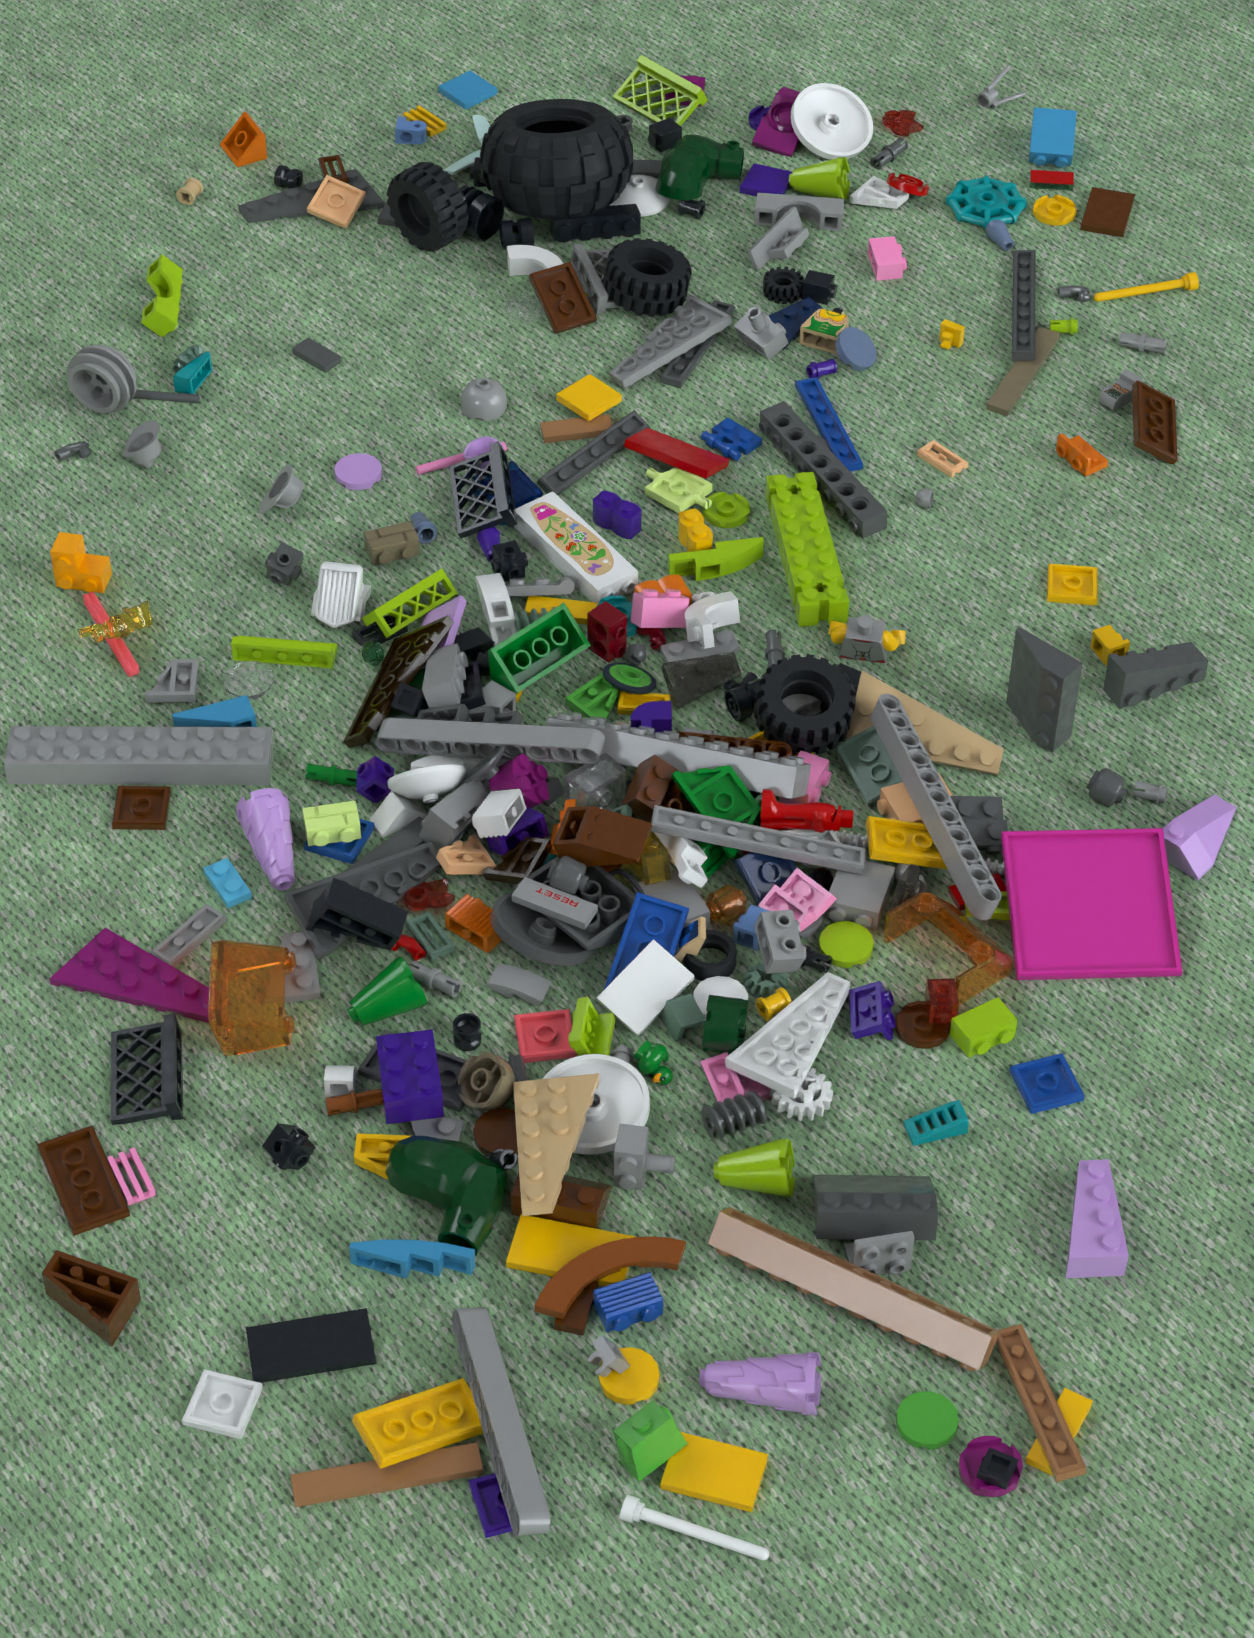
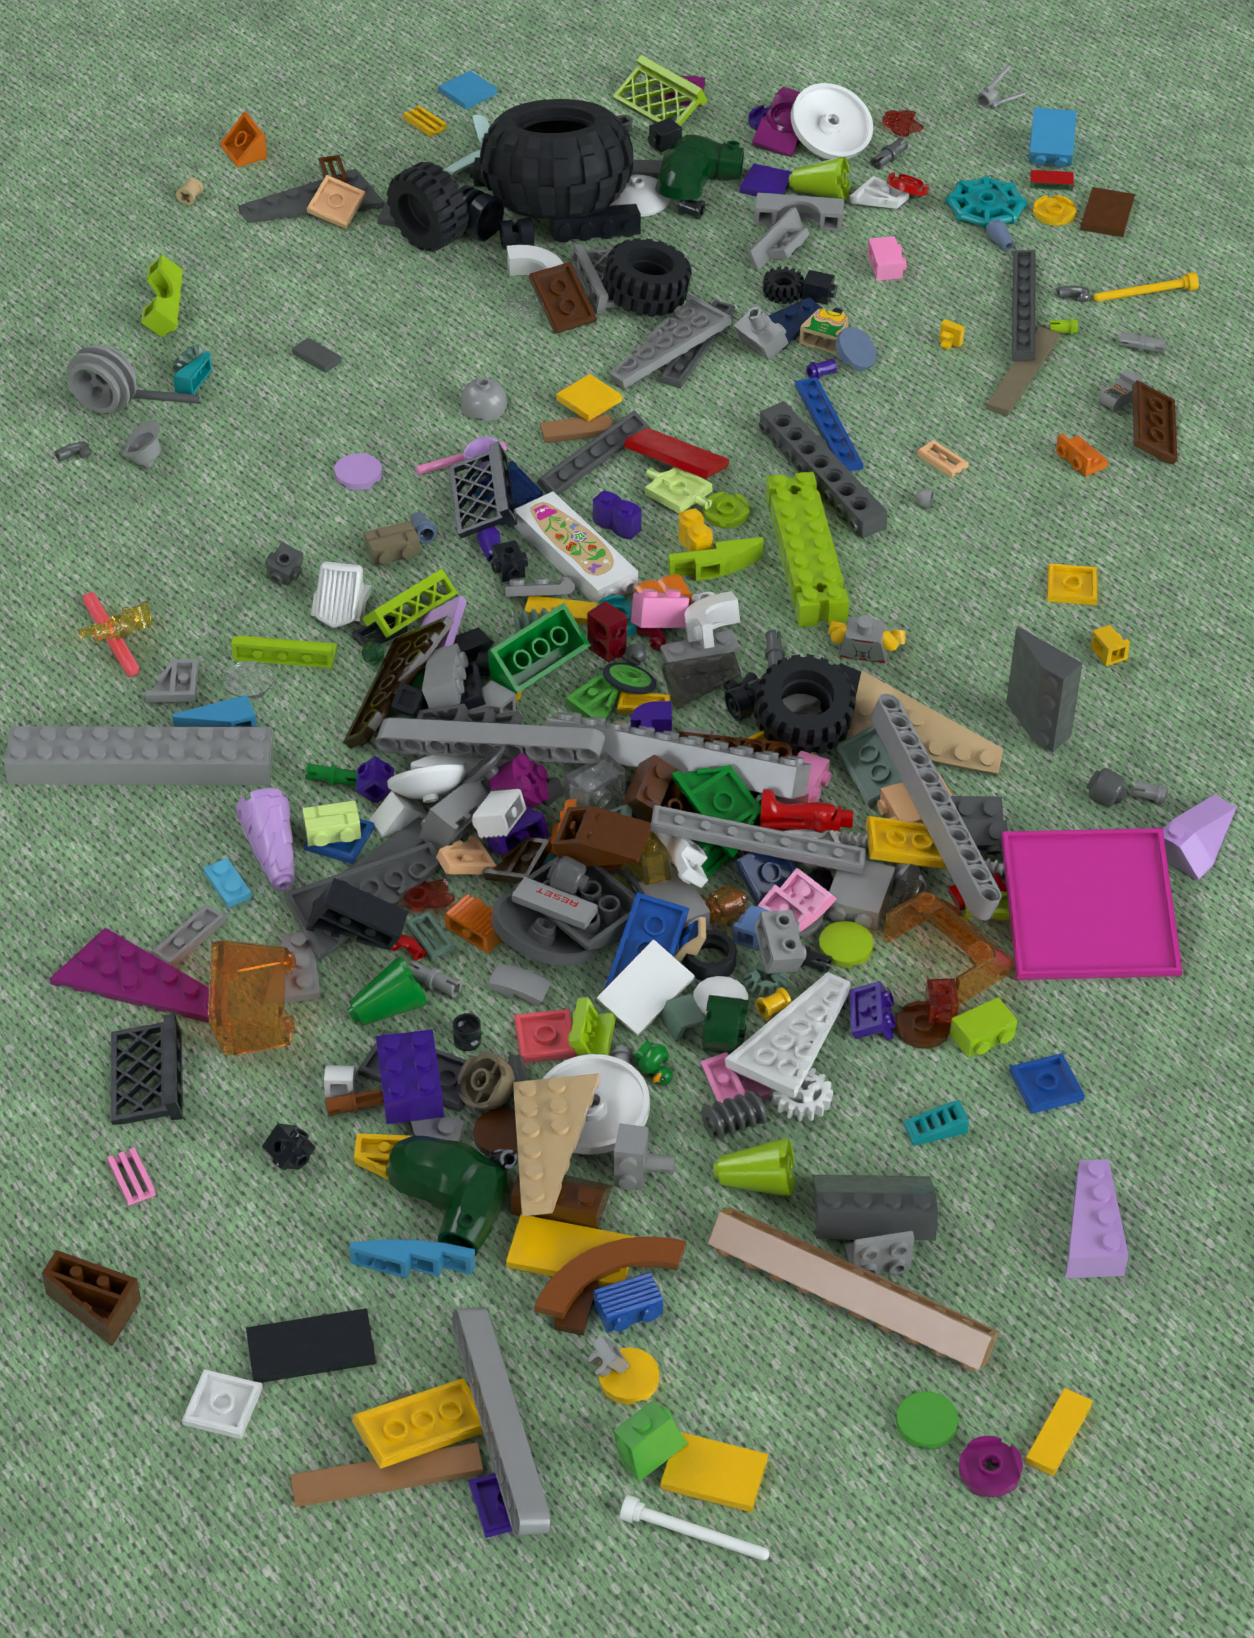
(77, 569): light orange brick -> none
(83, 1180): reddish brown tile -> none
(141, 807): reddish brown tile -> none
(284, 491): light grey piece -> none
(287, 177): black wheel -> none
(410, 131): medium blue leg -> none
(496, 606): white slope -> none
(736, 437): blue plate -> none
(781, 1381): lavender cone -> none
(997, 1468): black tile -> none
(1040, 1404): medium nougat tile -> none
(1151, 673): dark grey wedge -> none

